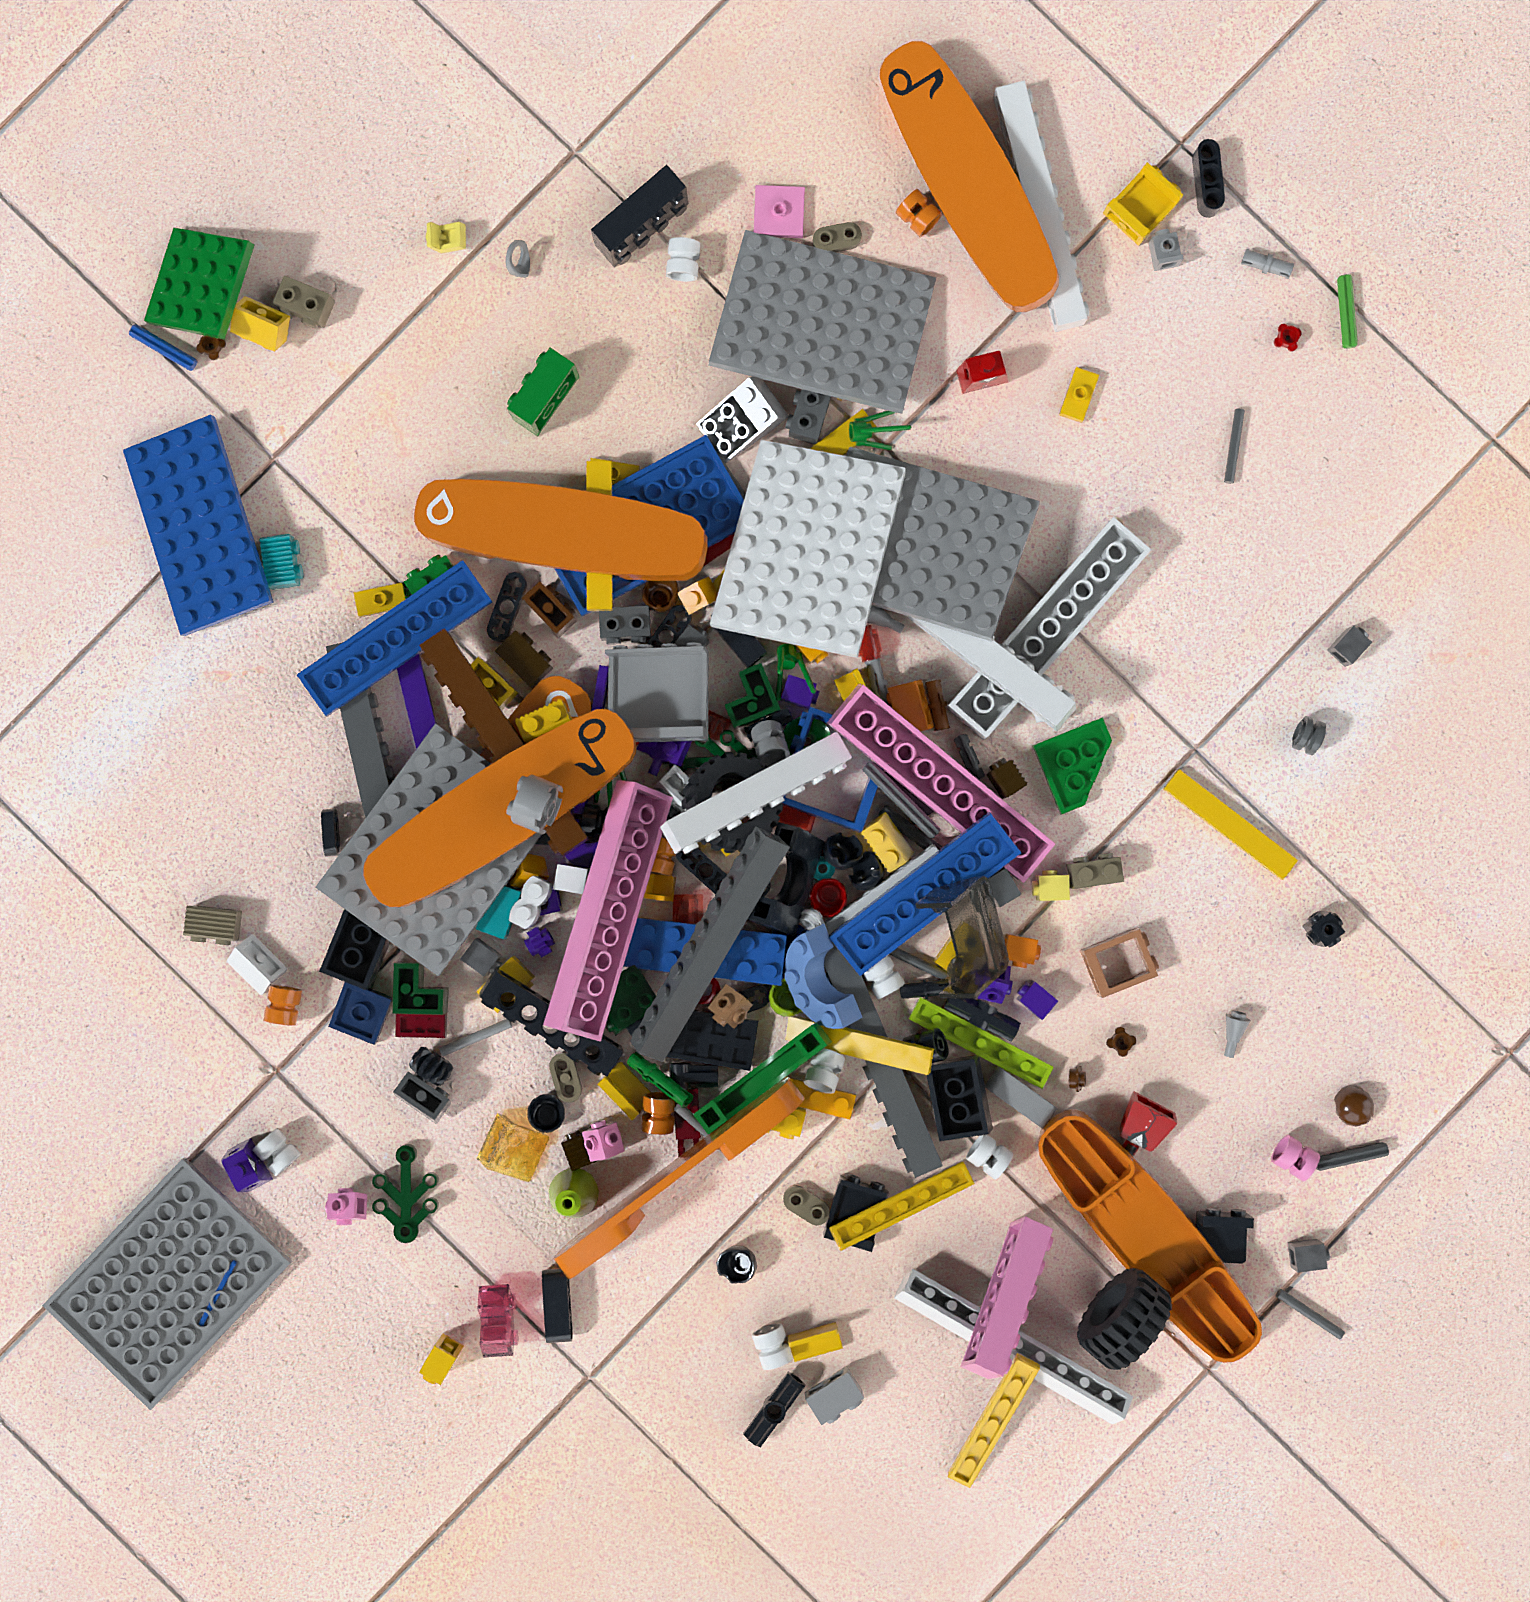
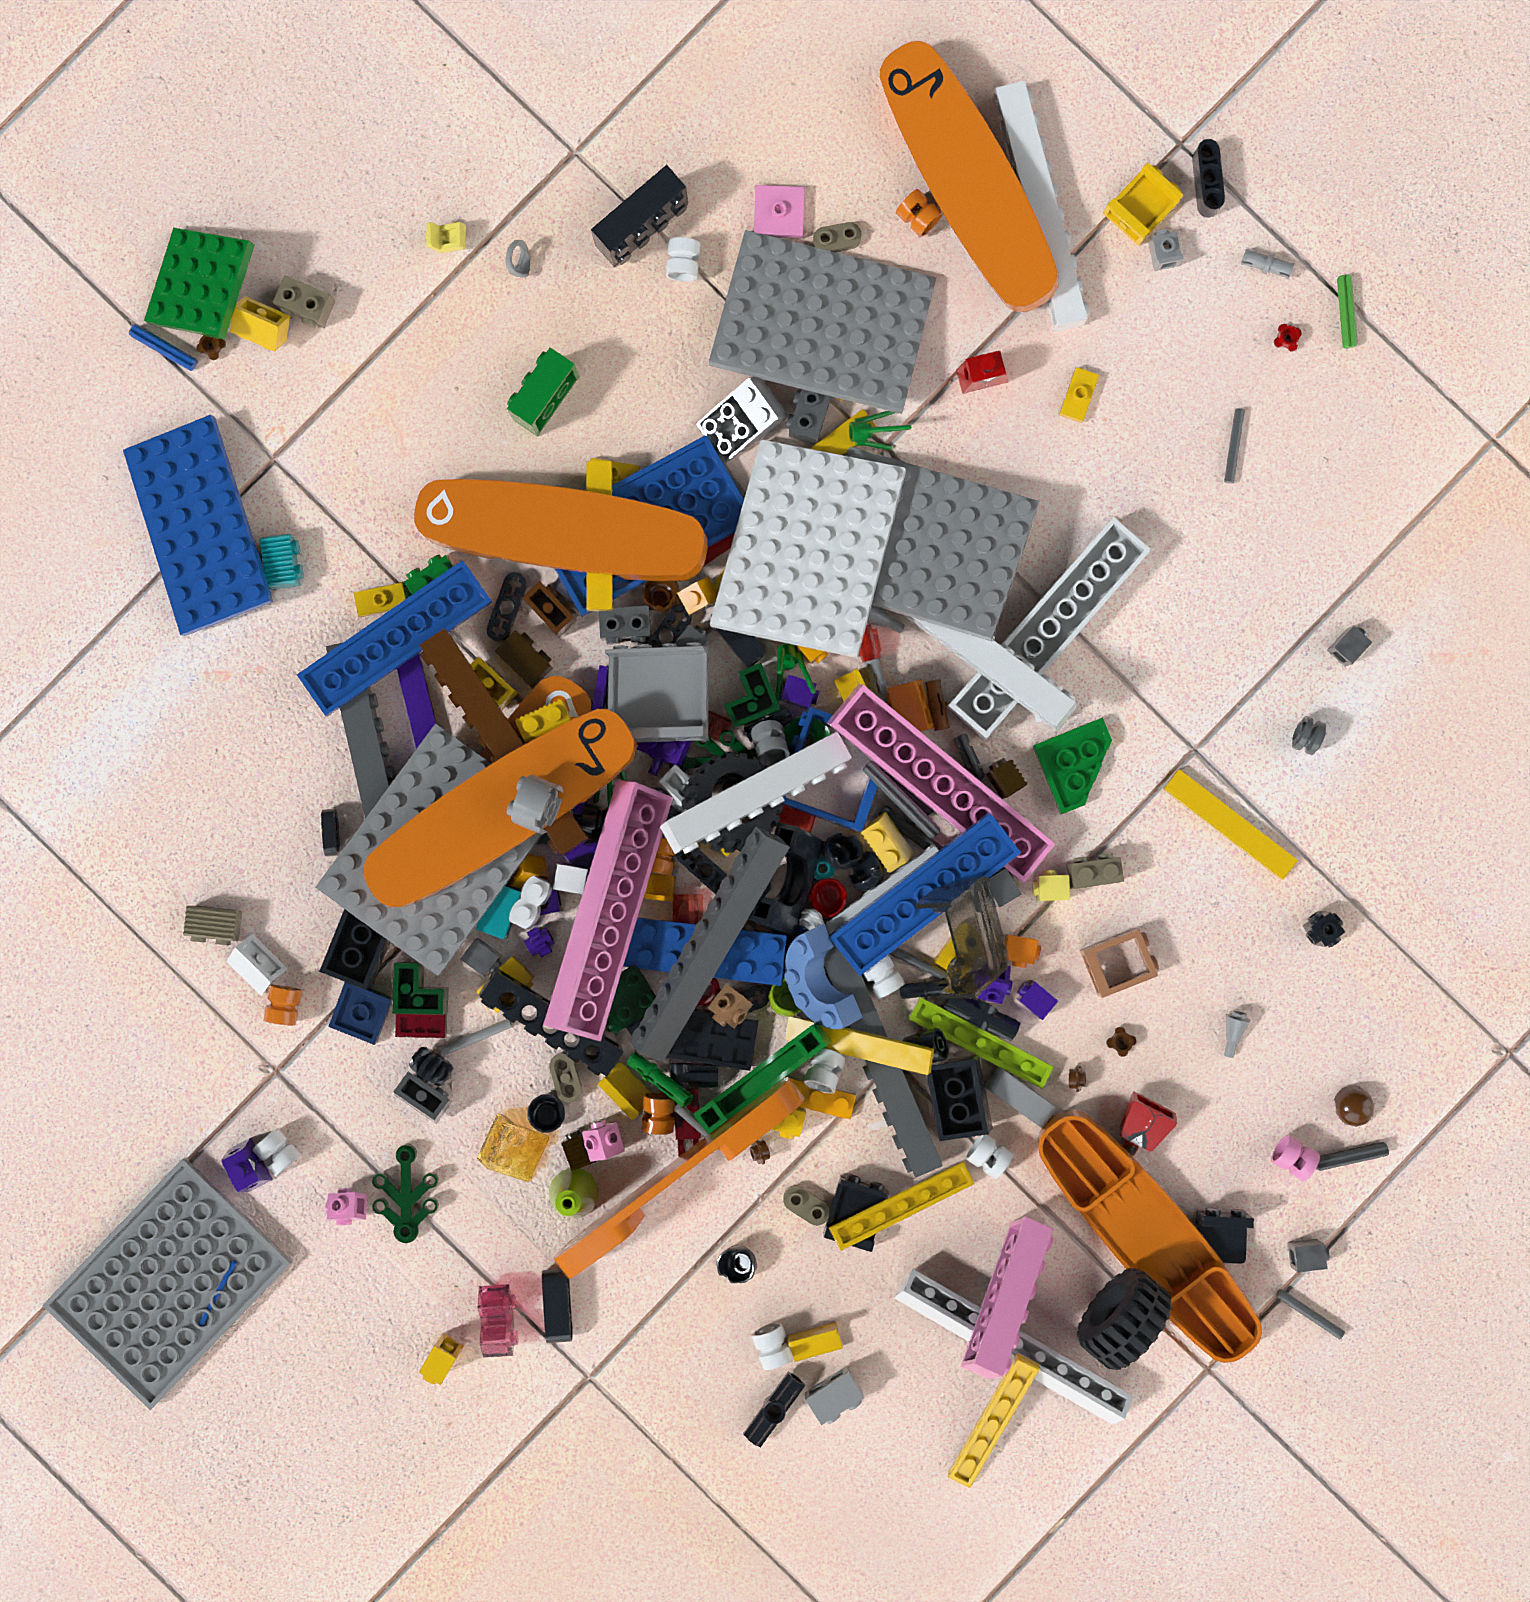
(759, 1152): none -> reddish brown plate

